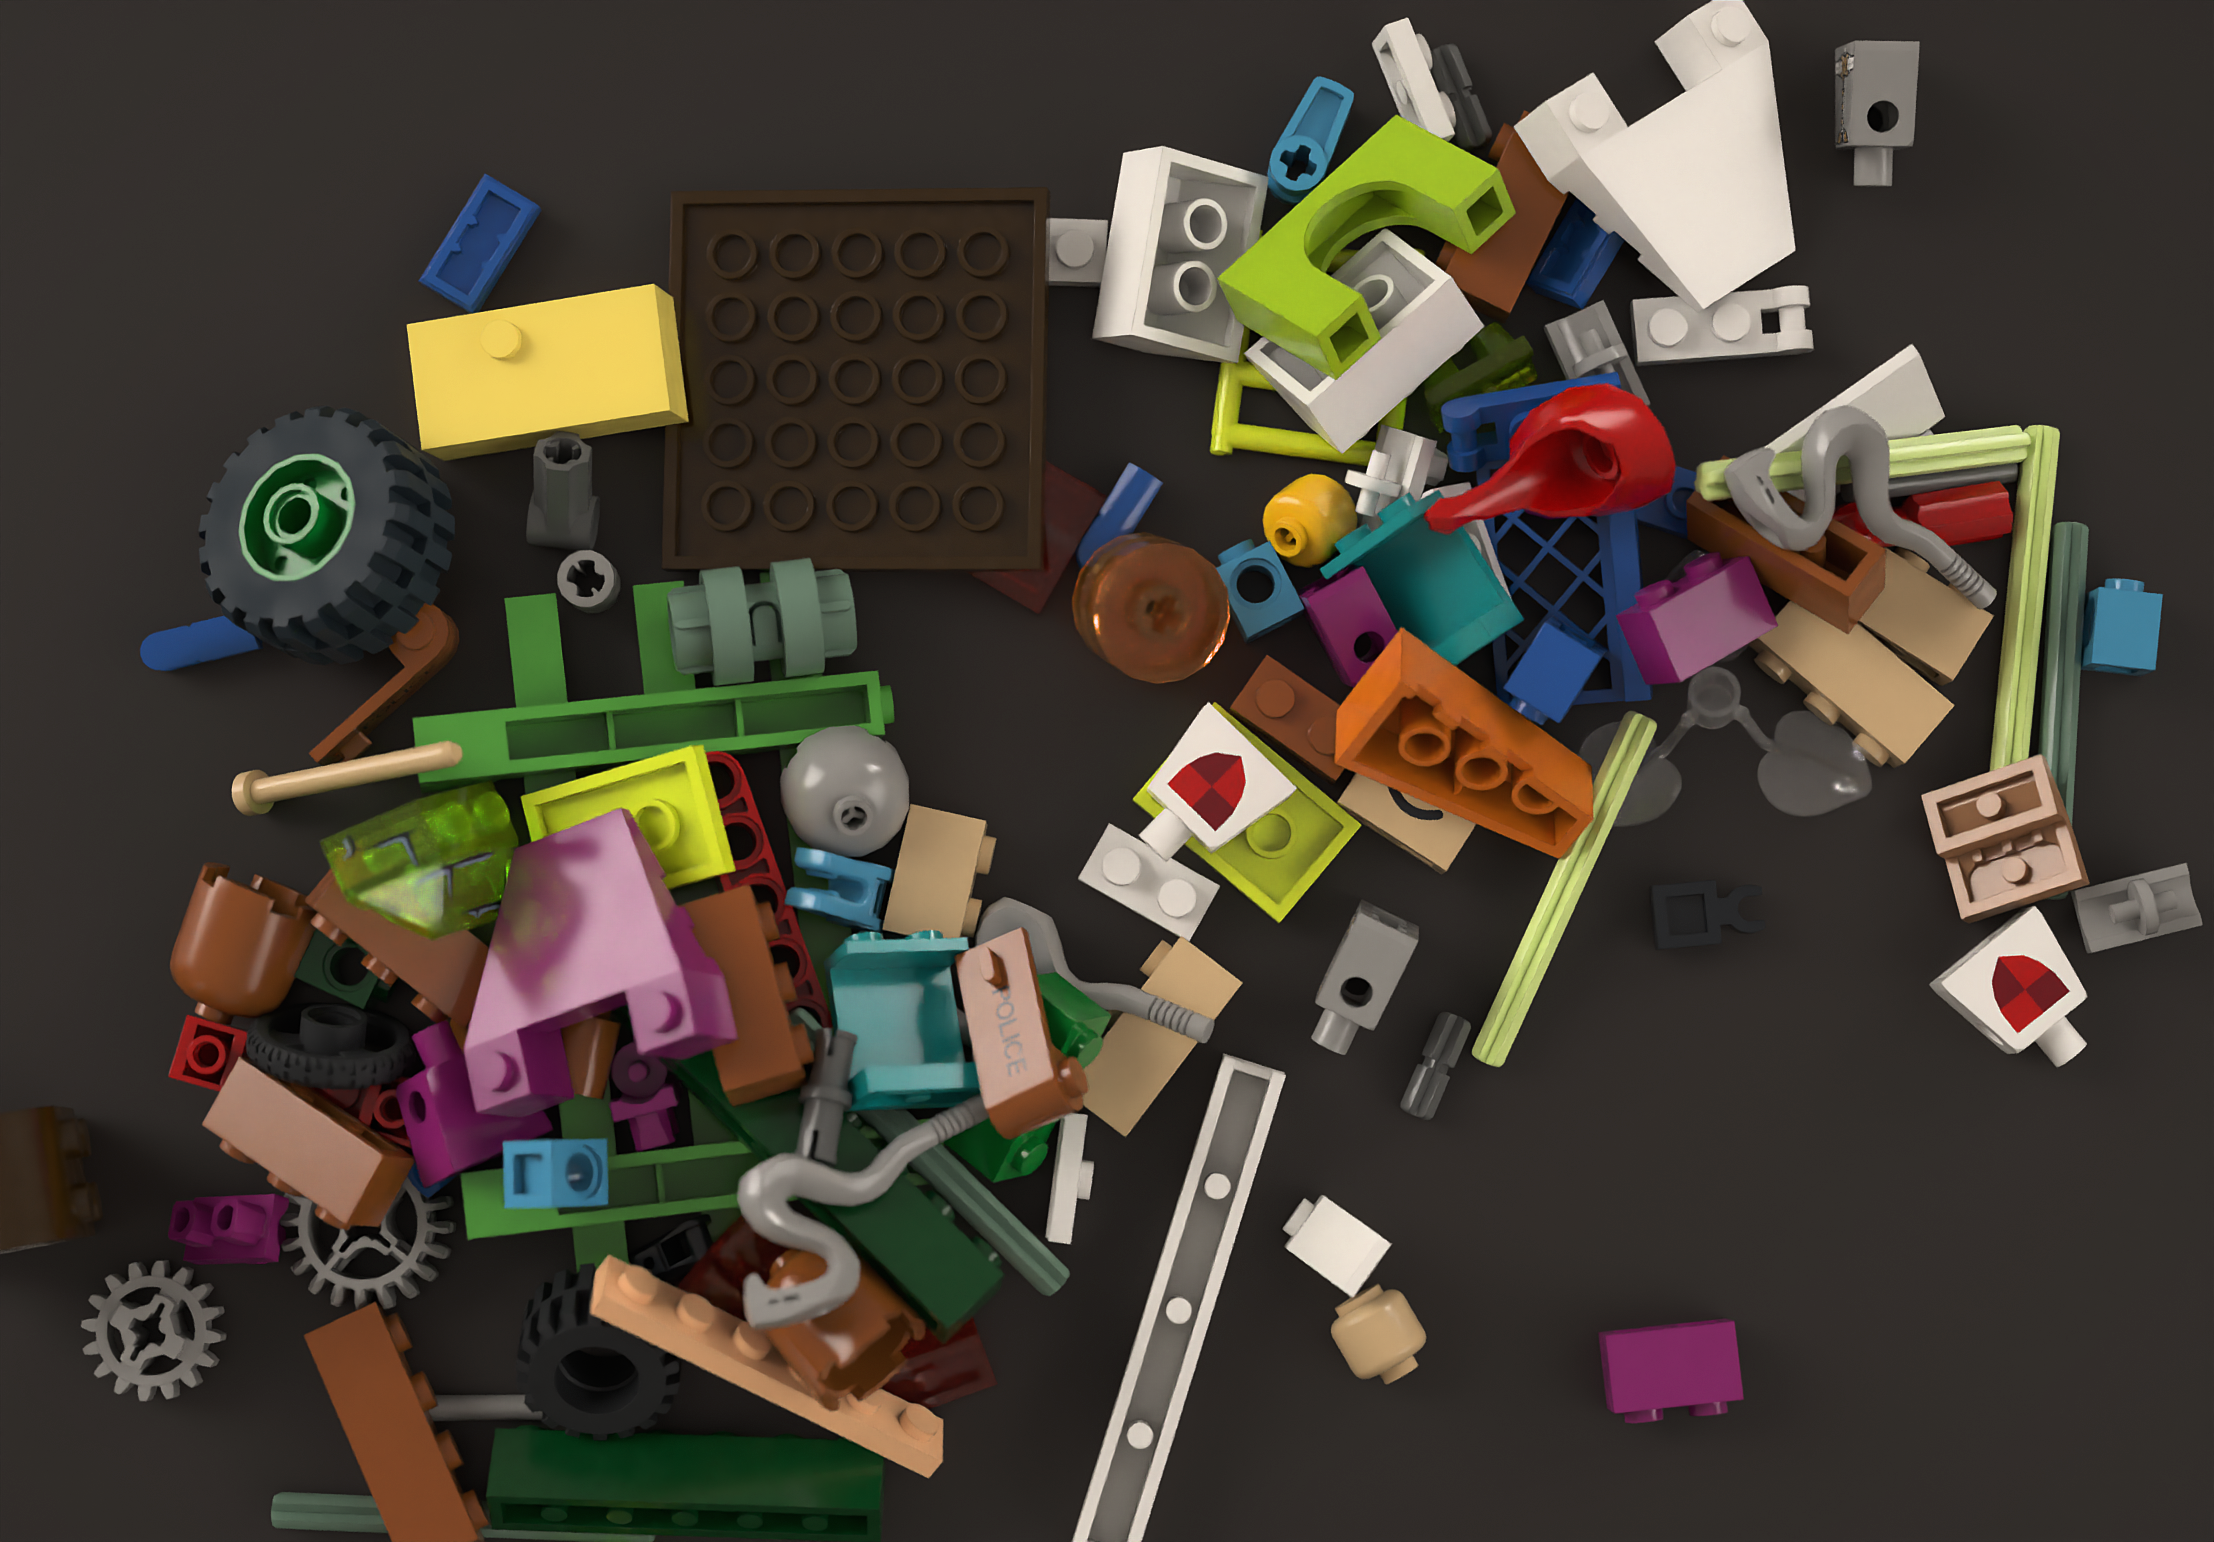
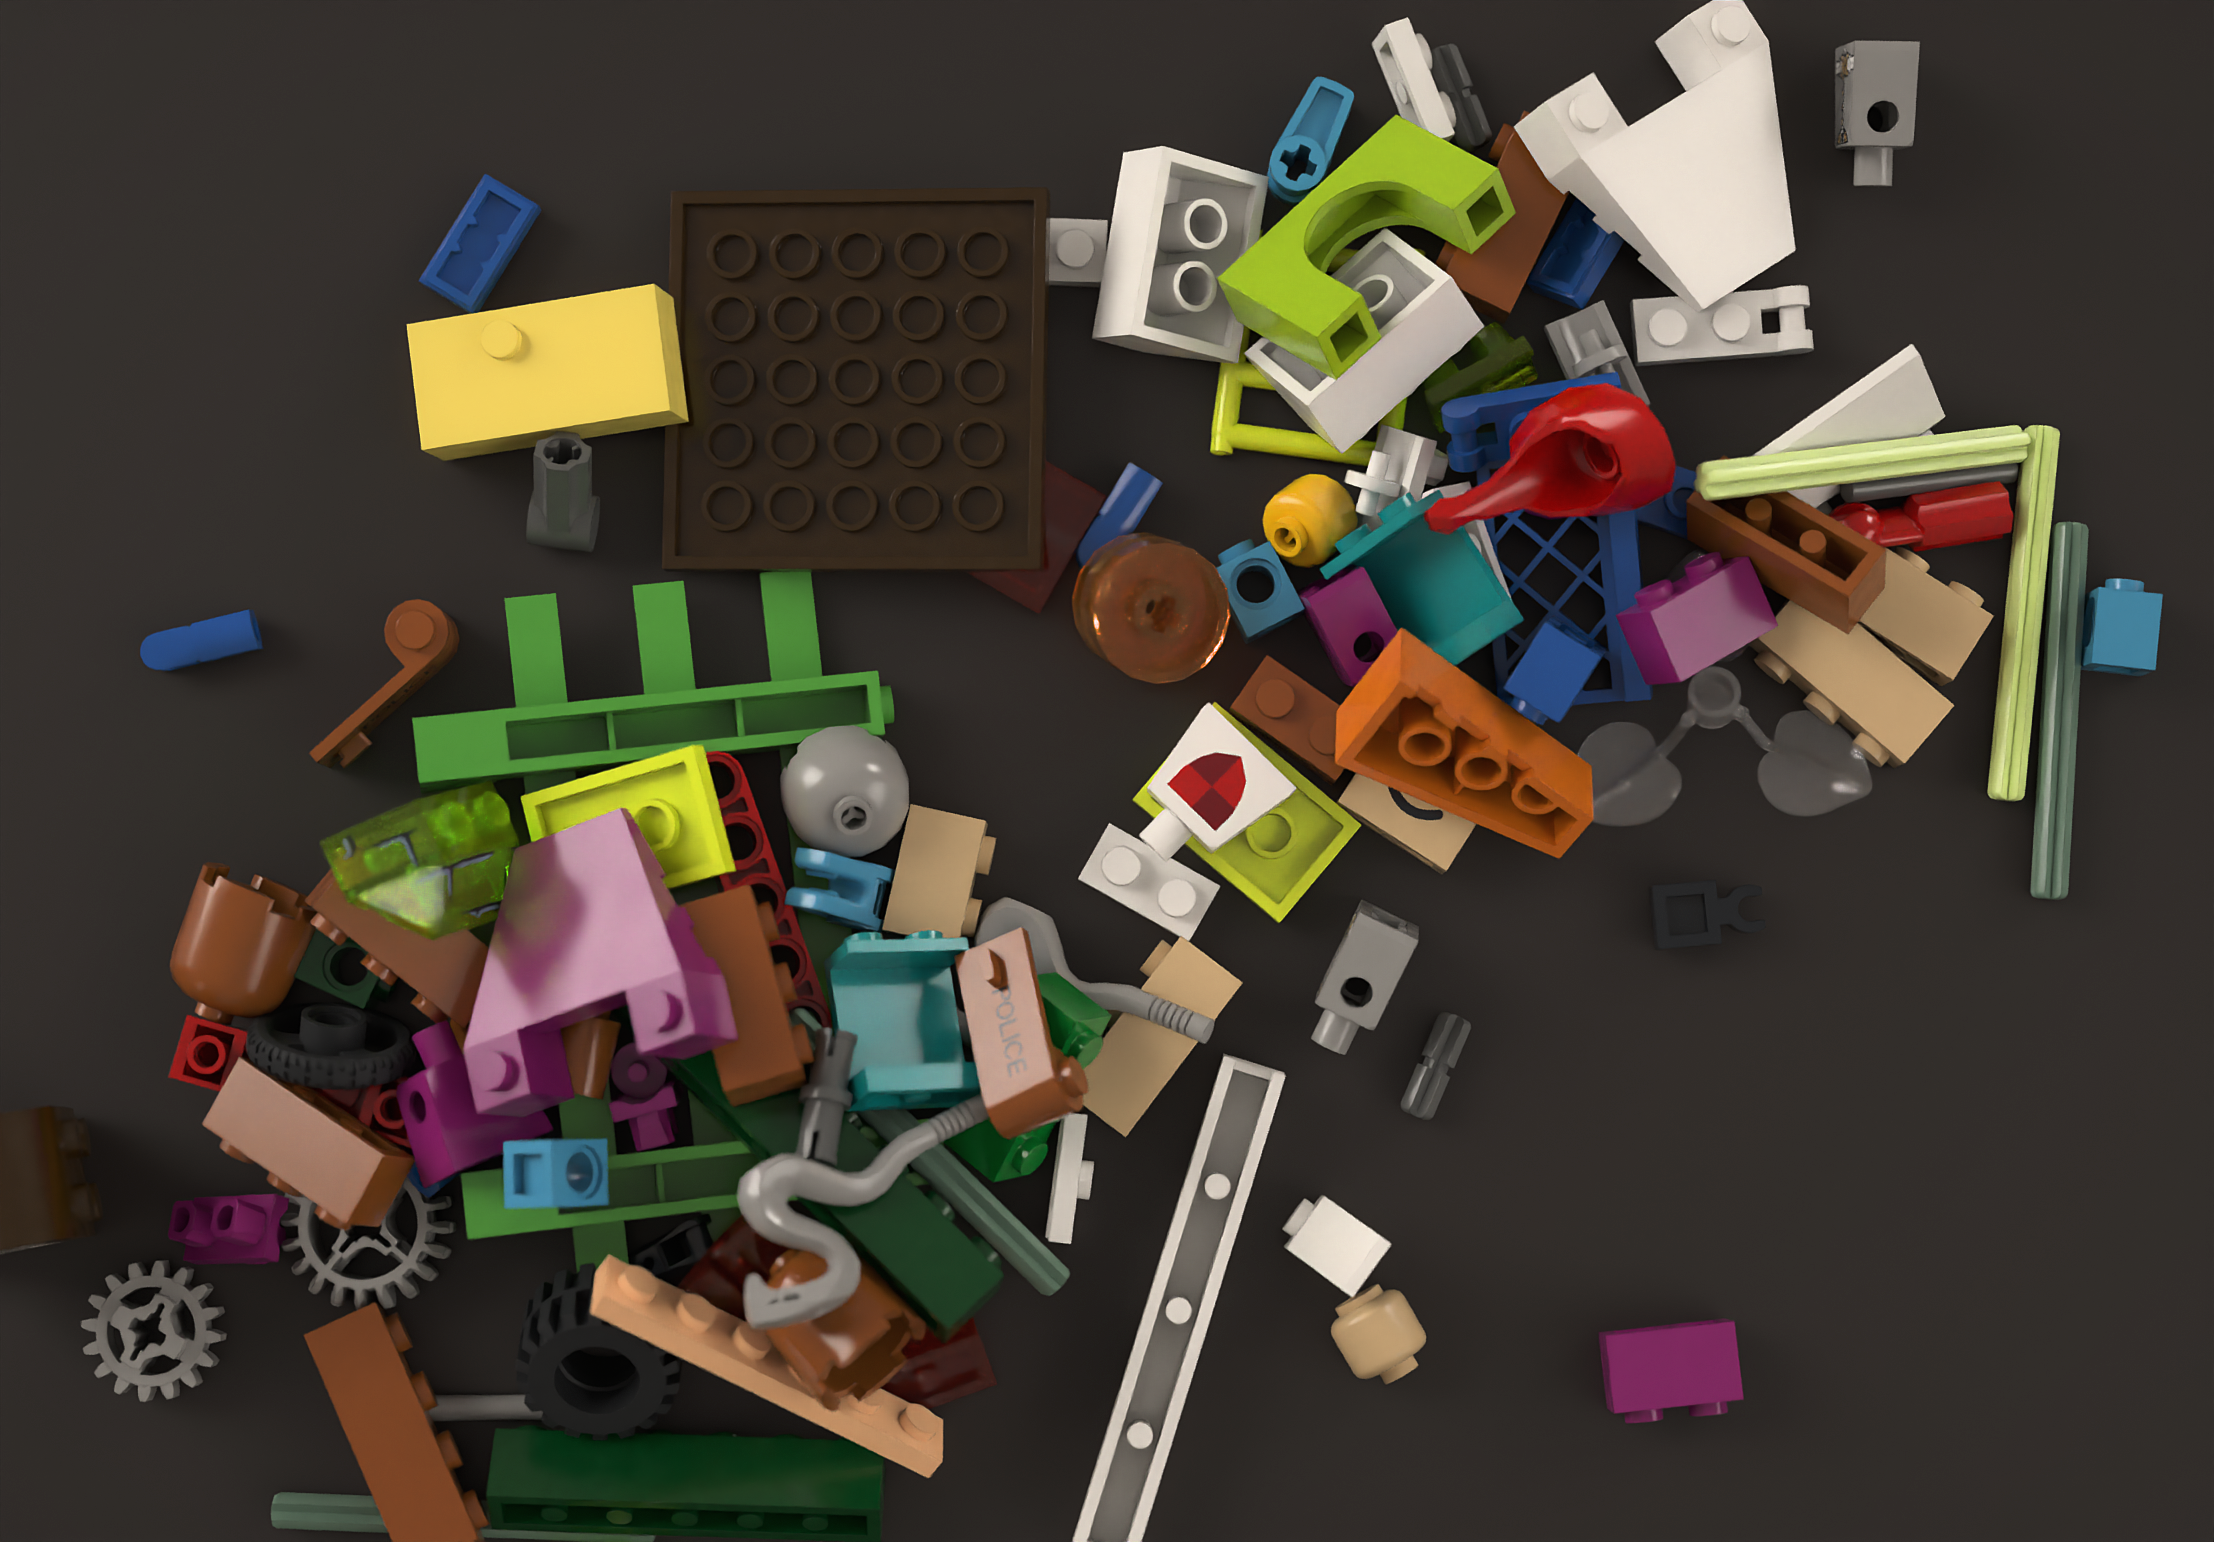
(256, 791): tan bar -> none
(326, 535): black wheel -> none
(604, 569): light grey gear -> none
(807, 621): sand green piece -> none
(1563, 892): yellowish green axle -> none
(1865, 443): light grey animal -> none
(2005, 839): slope -> none
(2018, 989): white torso -> none
(2136, 908): light grey hips -> none

